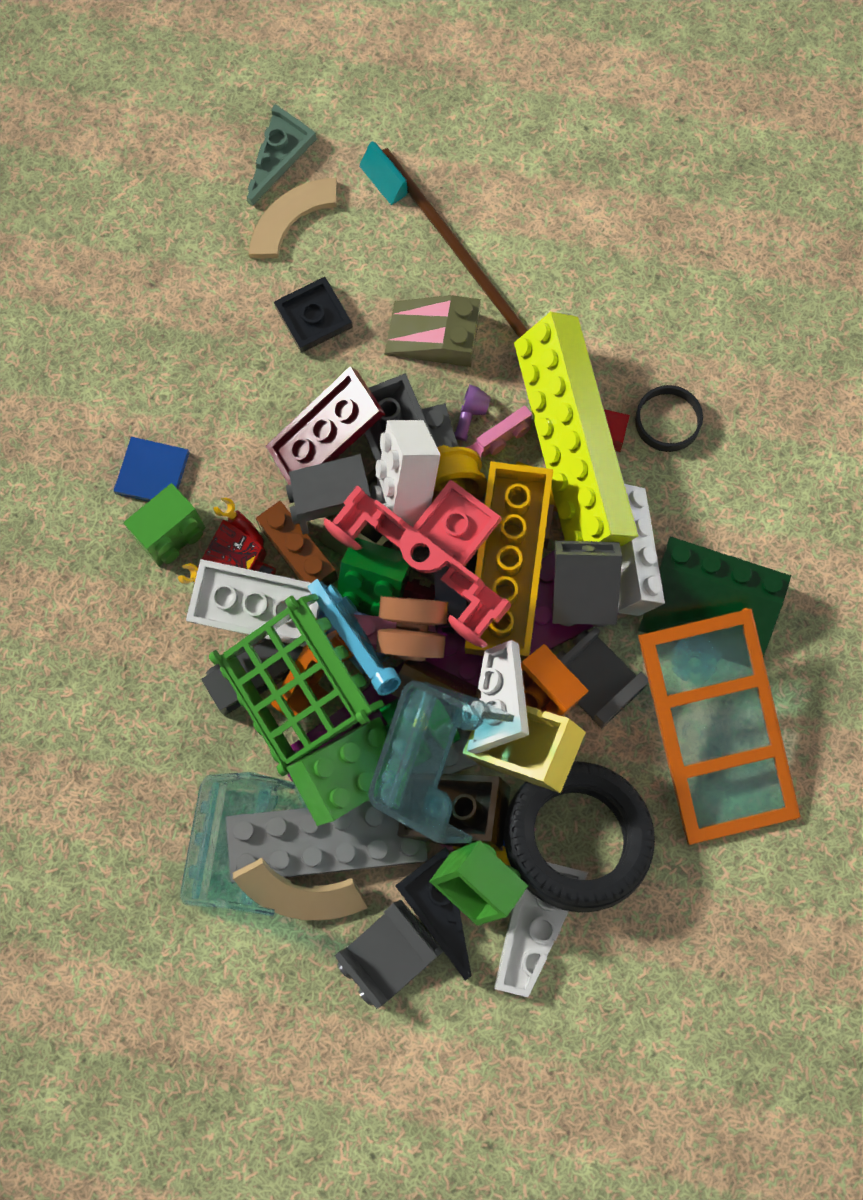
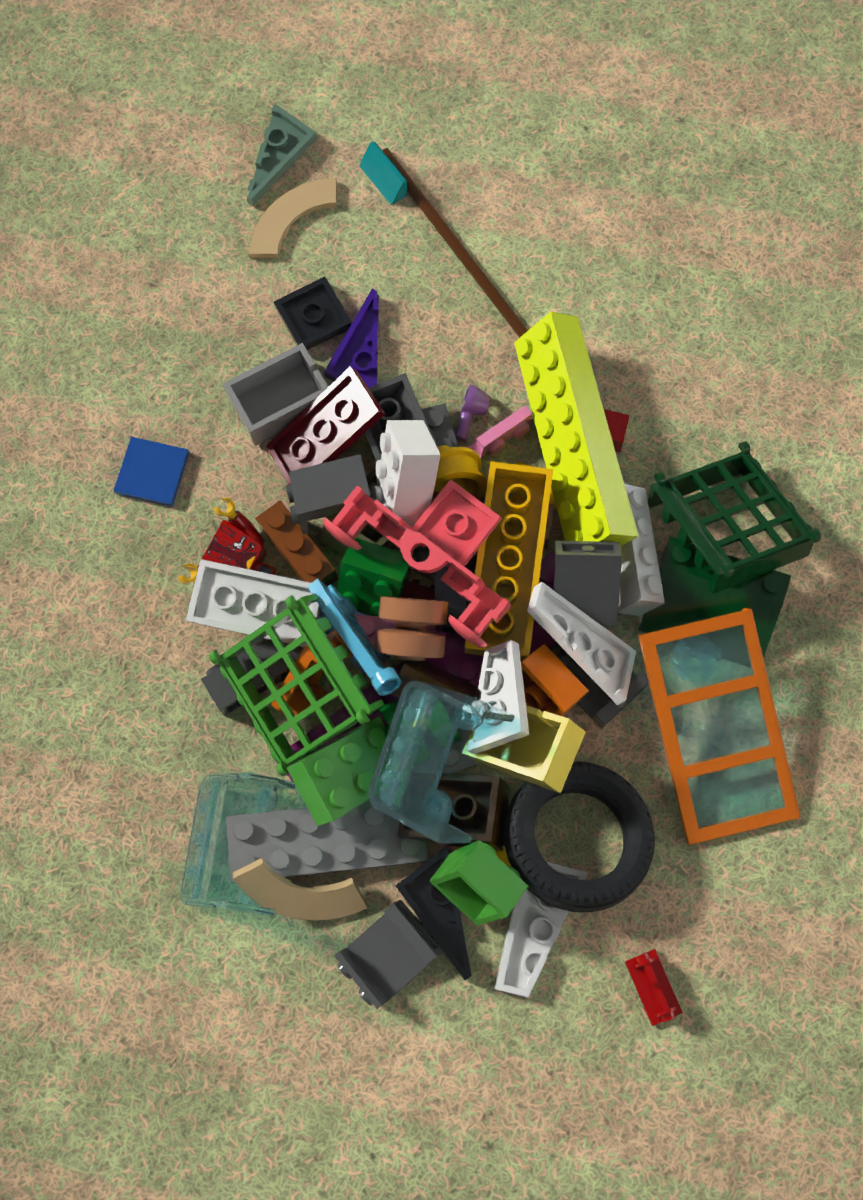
(165, 525): bright green piece -> none
(275, 392): none -> light grey piece
(359, 344): none -> dark purple wing
(435, 329): olive slope -> none
(588, 643): none -> white wing
(653, 987): none -> red hinge
(672, 390): black tyre -> none
(709, 550): none -> dark green window

